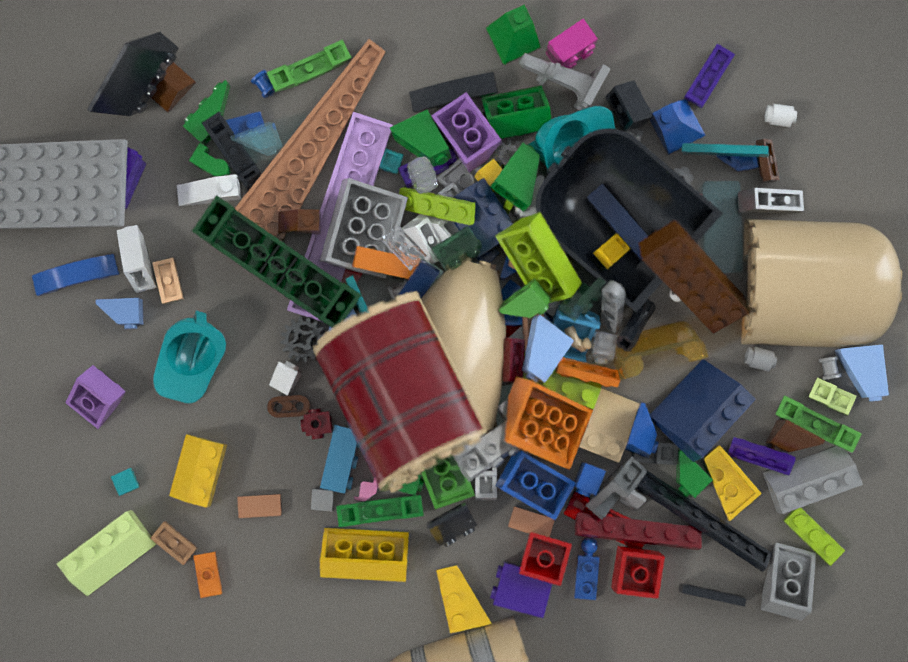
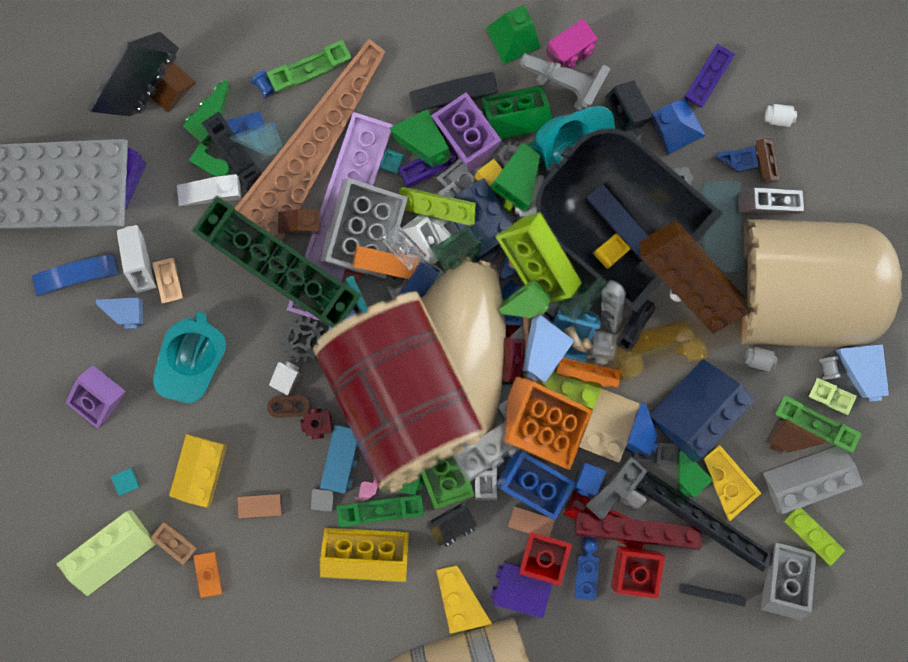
(422, 175): clear gear -> none
(725, 150): teal tile -> none
(761, 456): dark purple plate -> none

